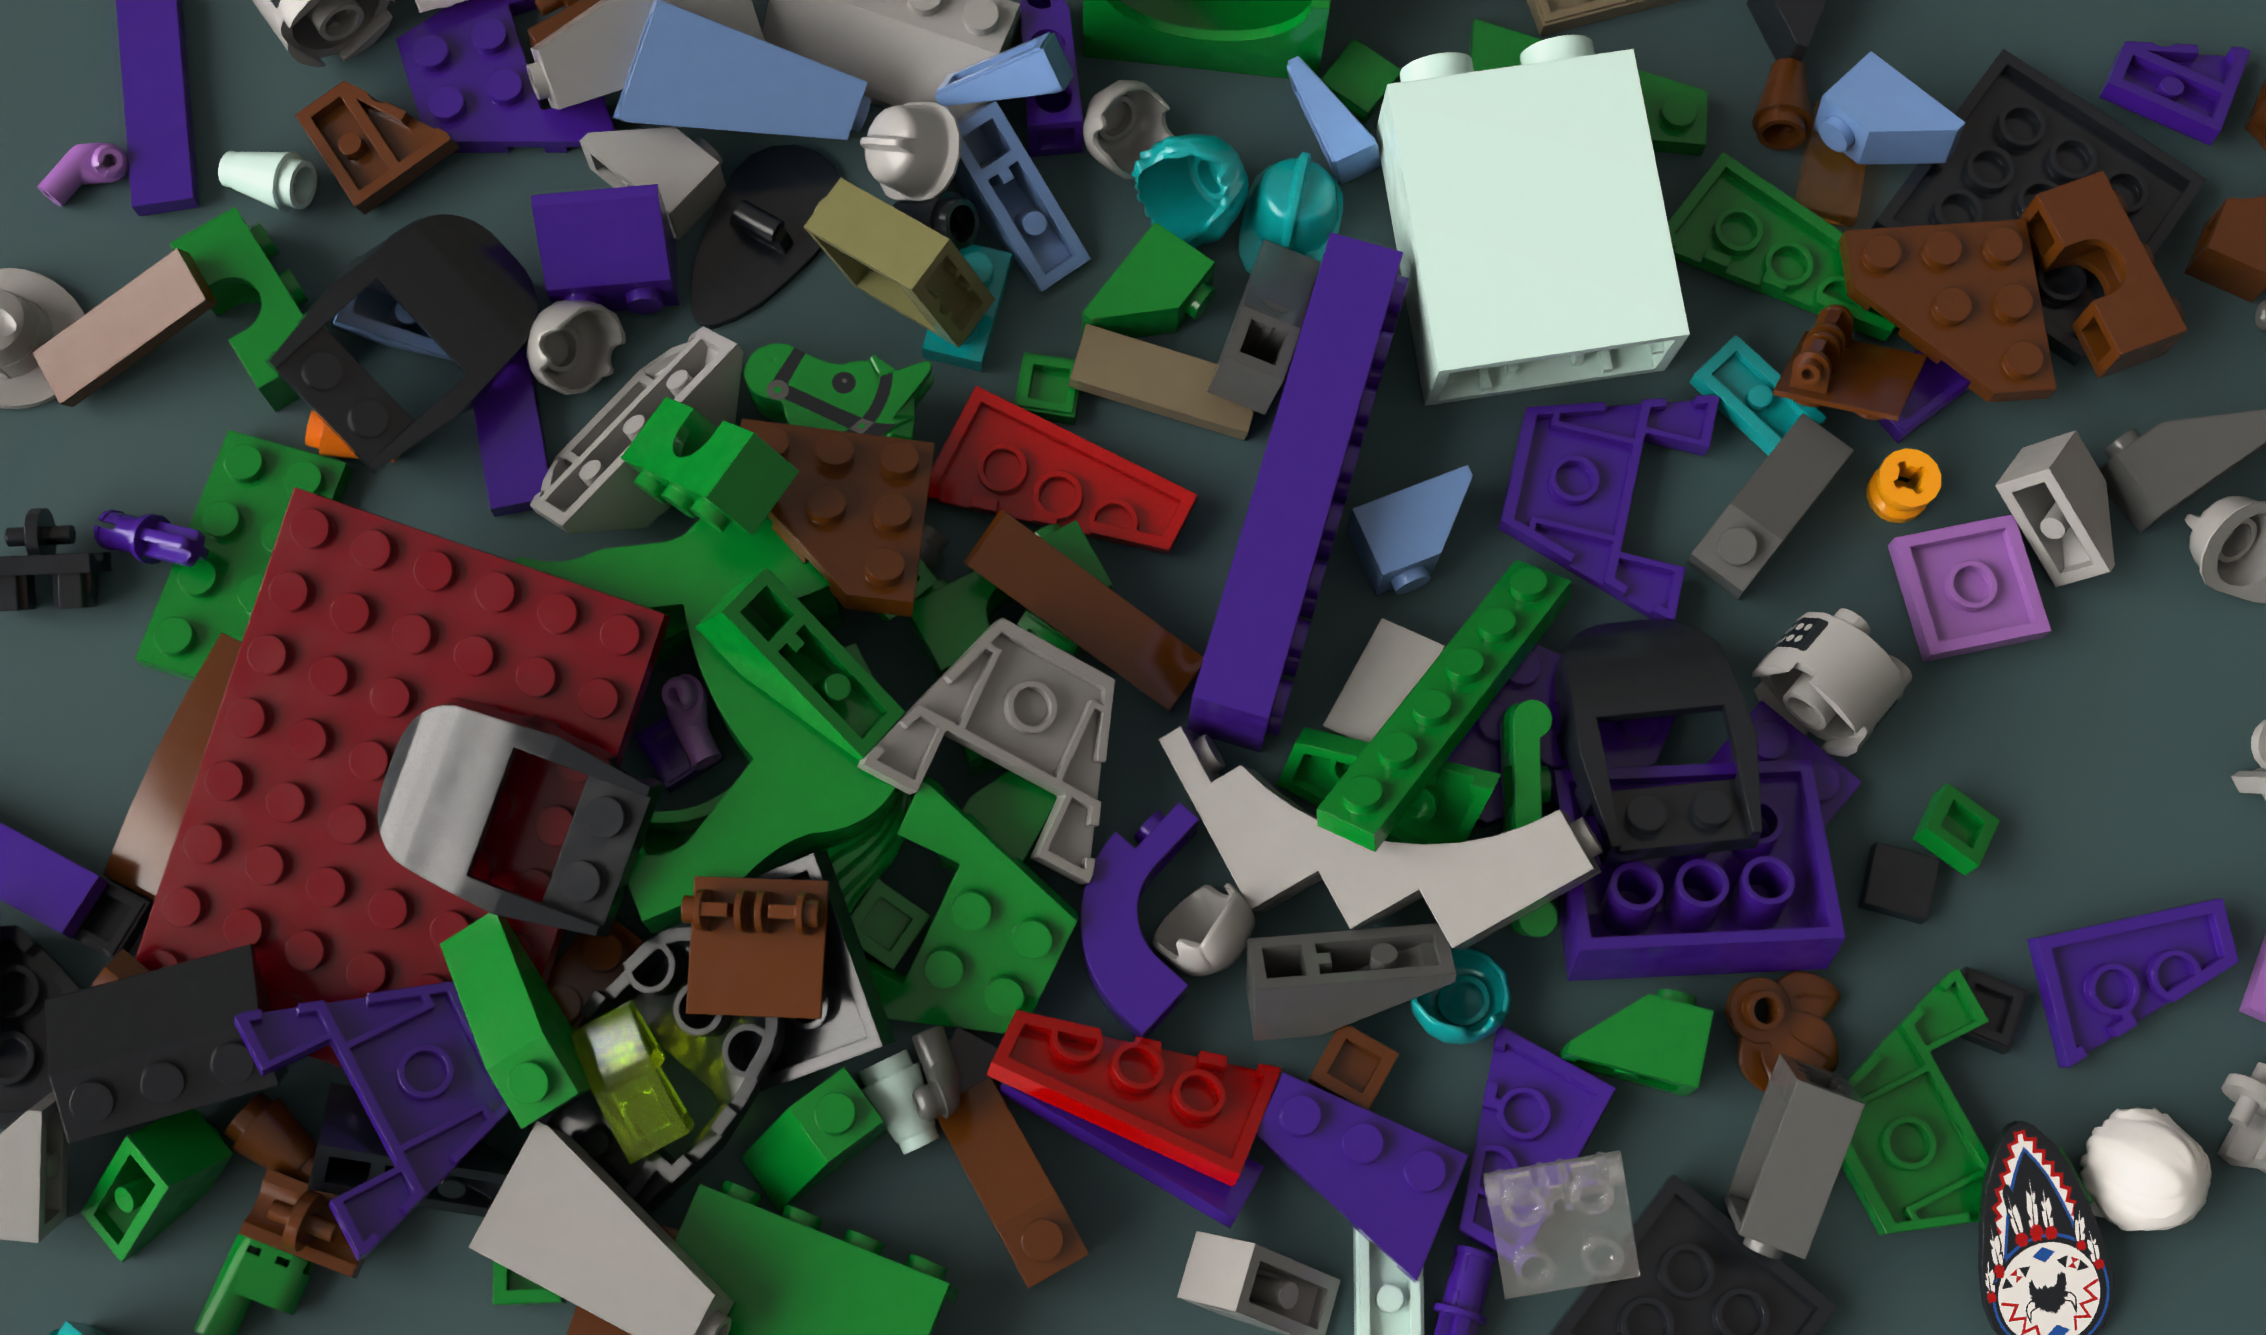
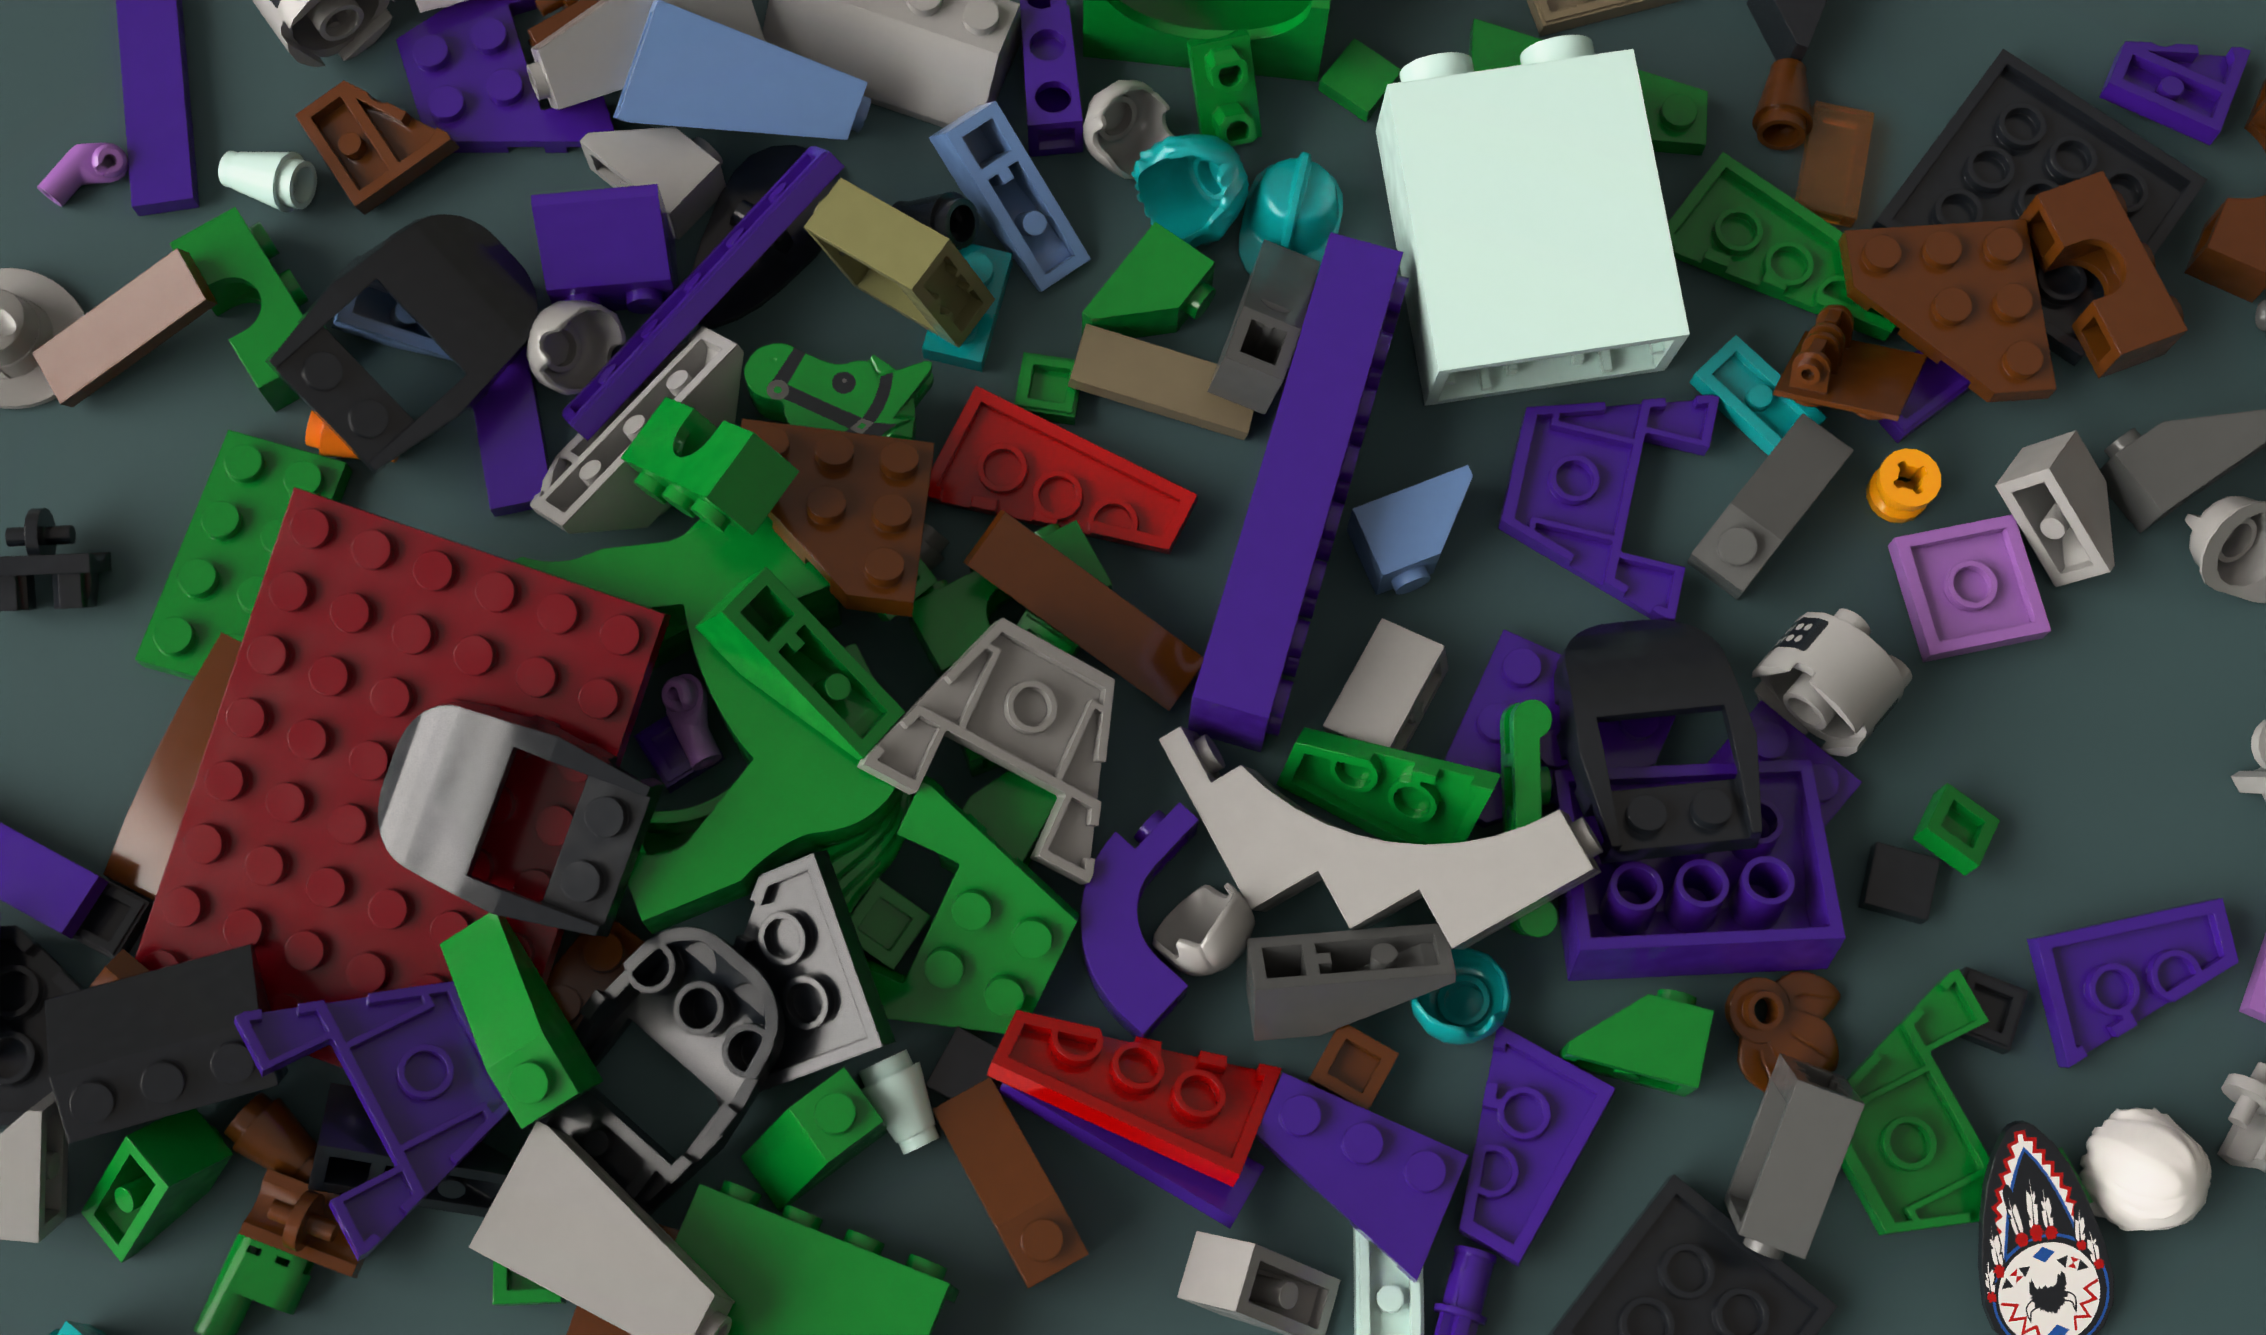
(151, 538): dark purple axle -> none
(628, 1081): clear neon green slope -> none
(701, 290): none -> dark purple tile
(756, 946): reddish brown hinge -> none
(913, 150): light grey piece -> none
(942, 1072): dark grey arm -> none
(1022, 71): medium blue slope -> none
(1225, 87): none -> green hips
(1342, 138): medium blue slope -> none
(1443, 705): green plate -> none
(1562, 1224): clear hinge -> none
(1885, 118): medium blue slope -> none

